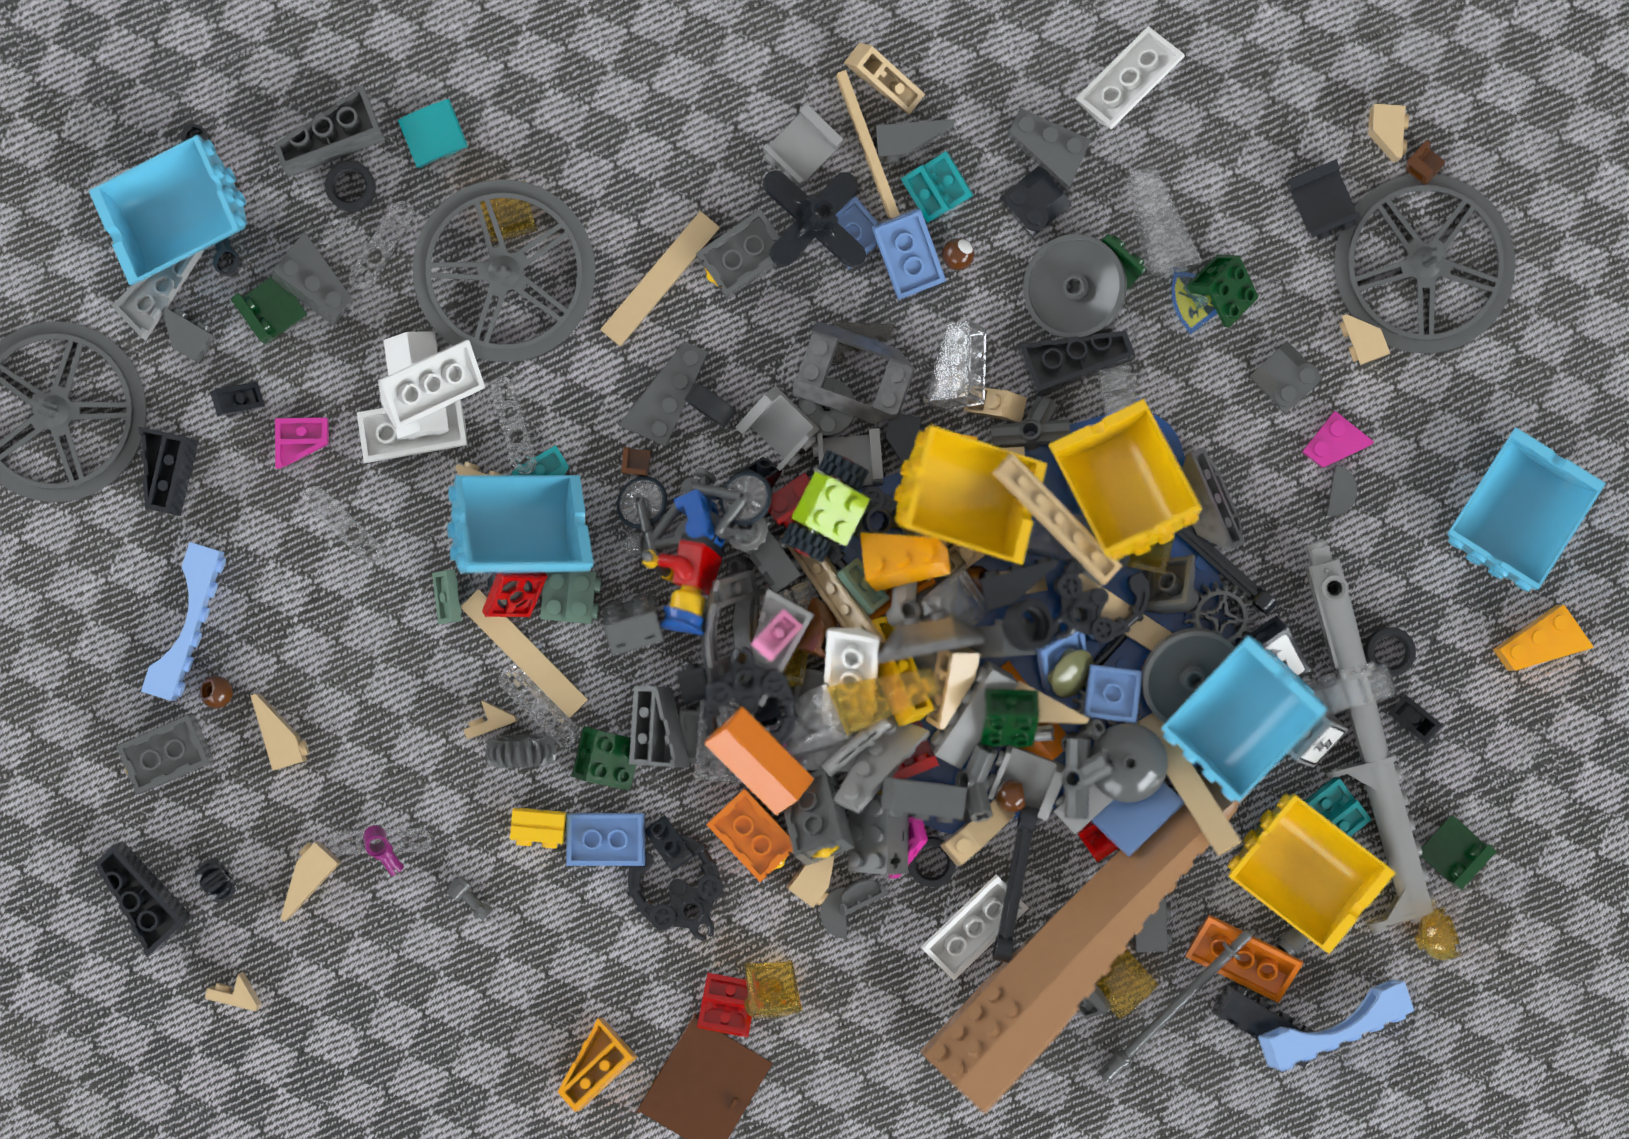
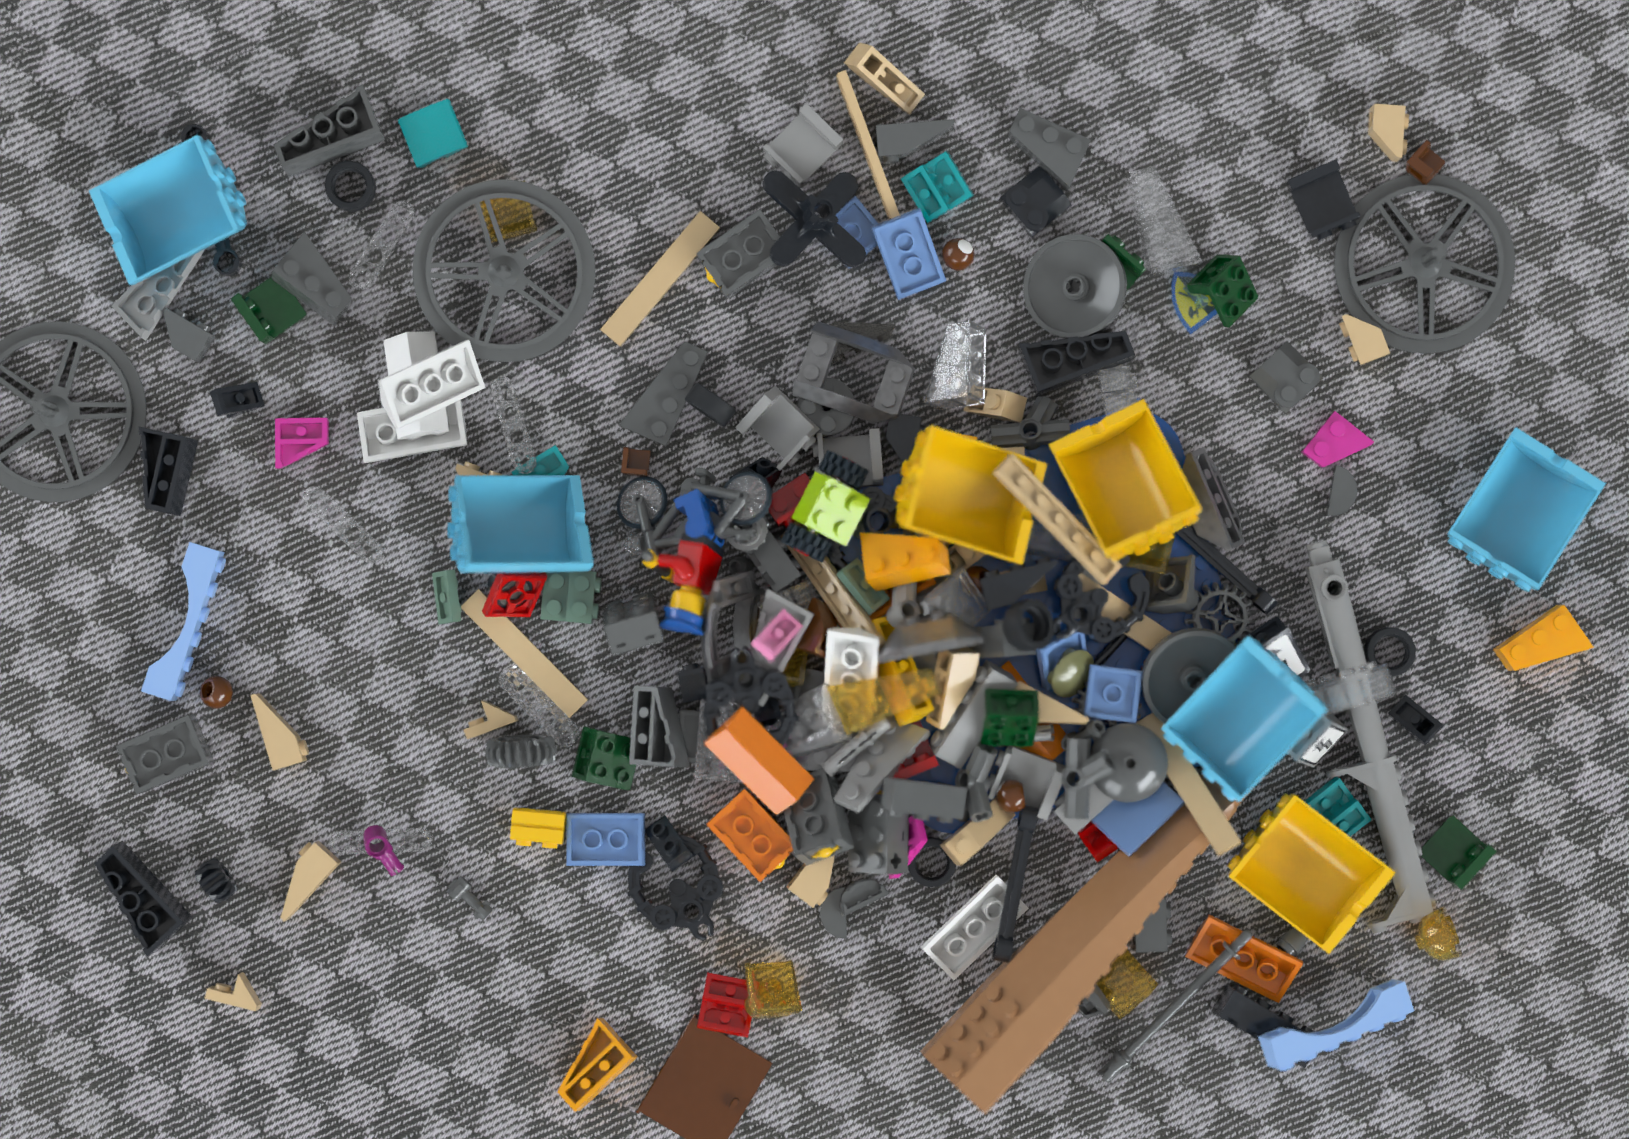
(1129, 78): white slope -> none

